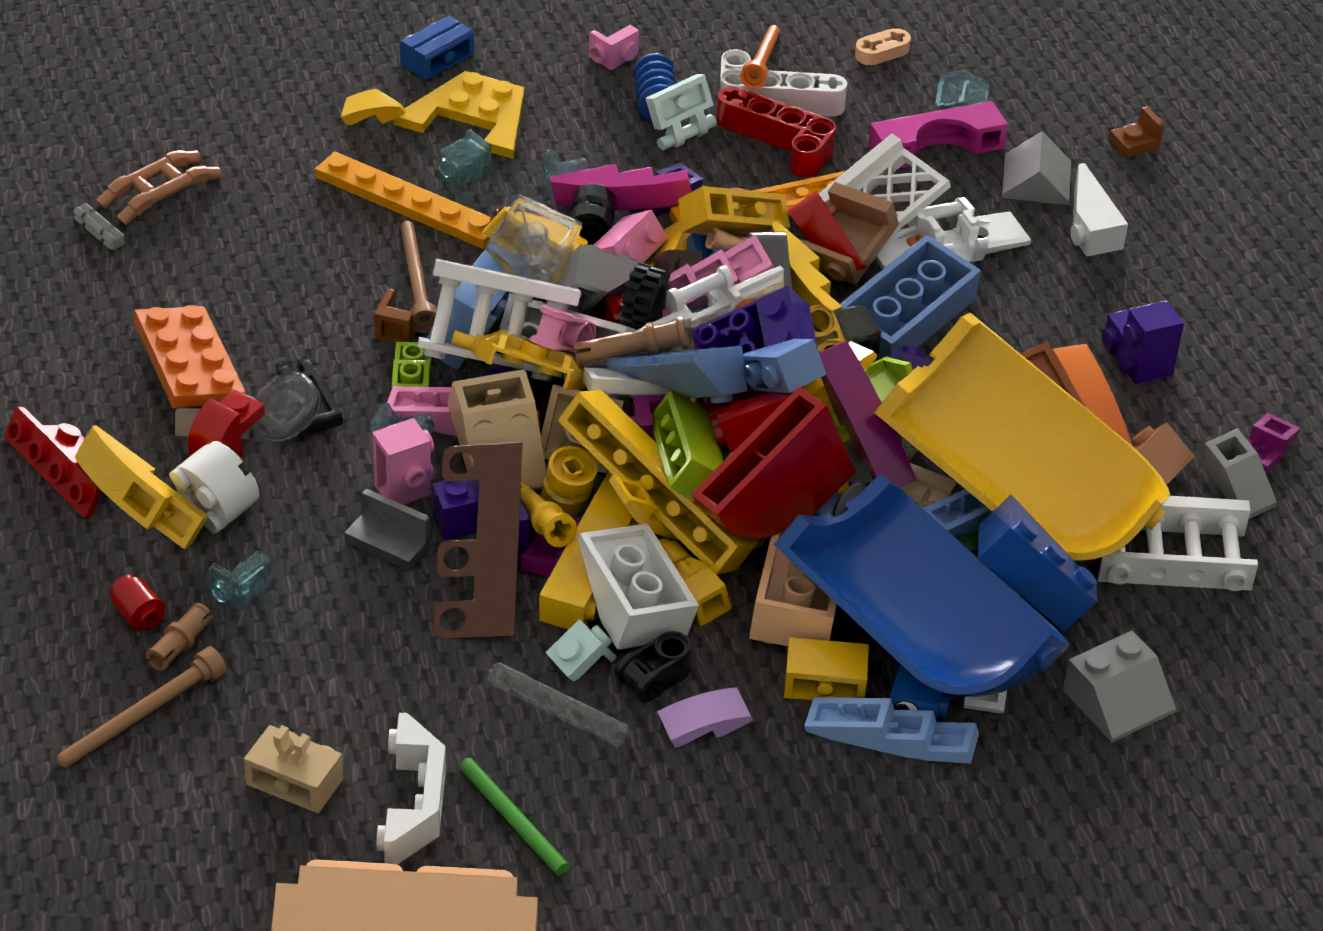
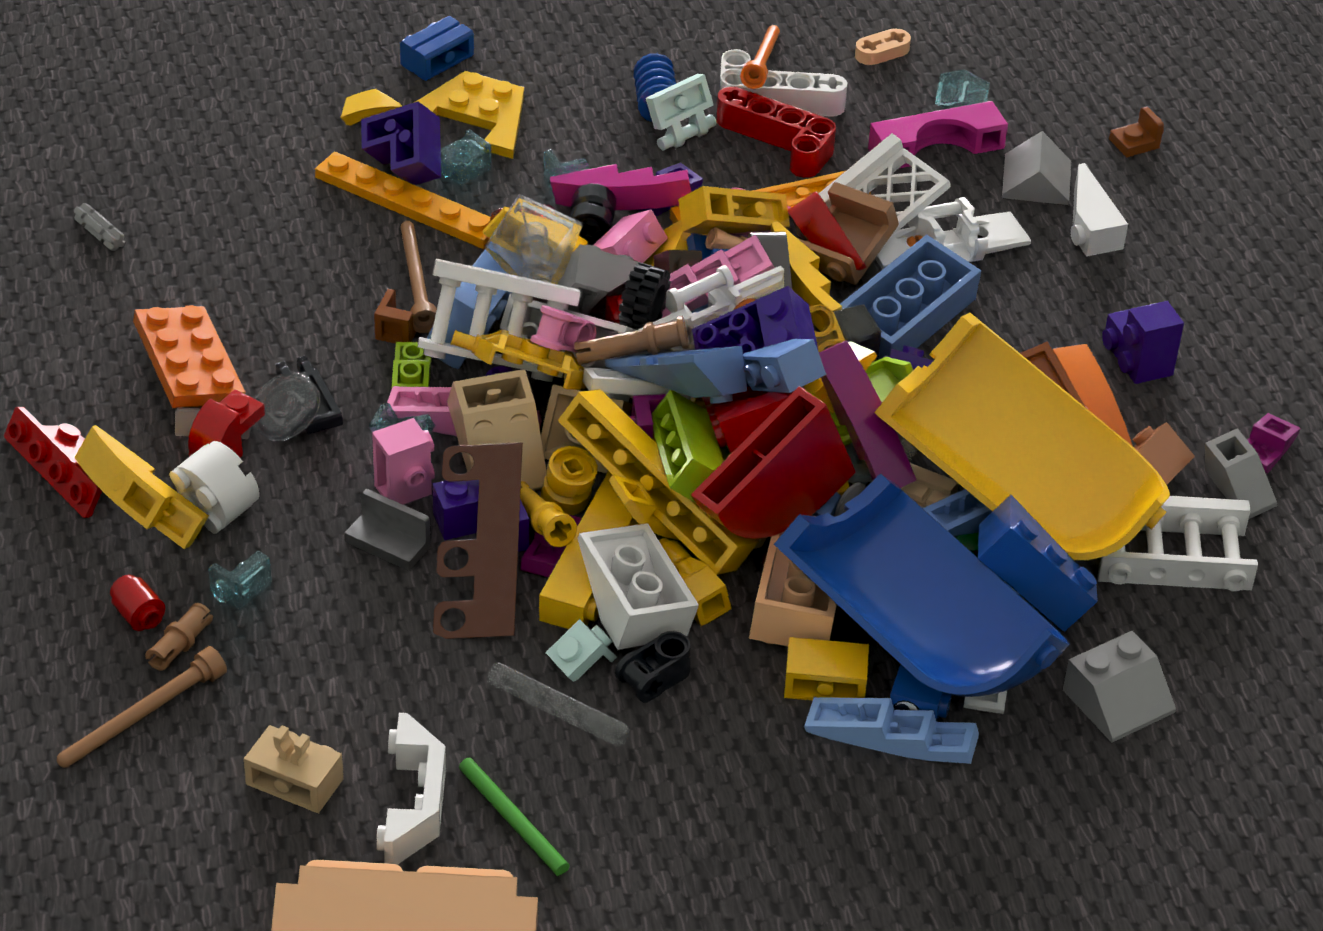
(149, 194): nougat piece -> none
(407, 140): none -> dark purple brick
(615, 49): bright pink bracket -> none
(698, 715): lavender slope -> none

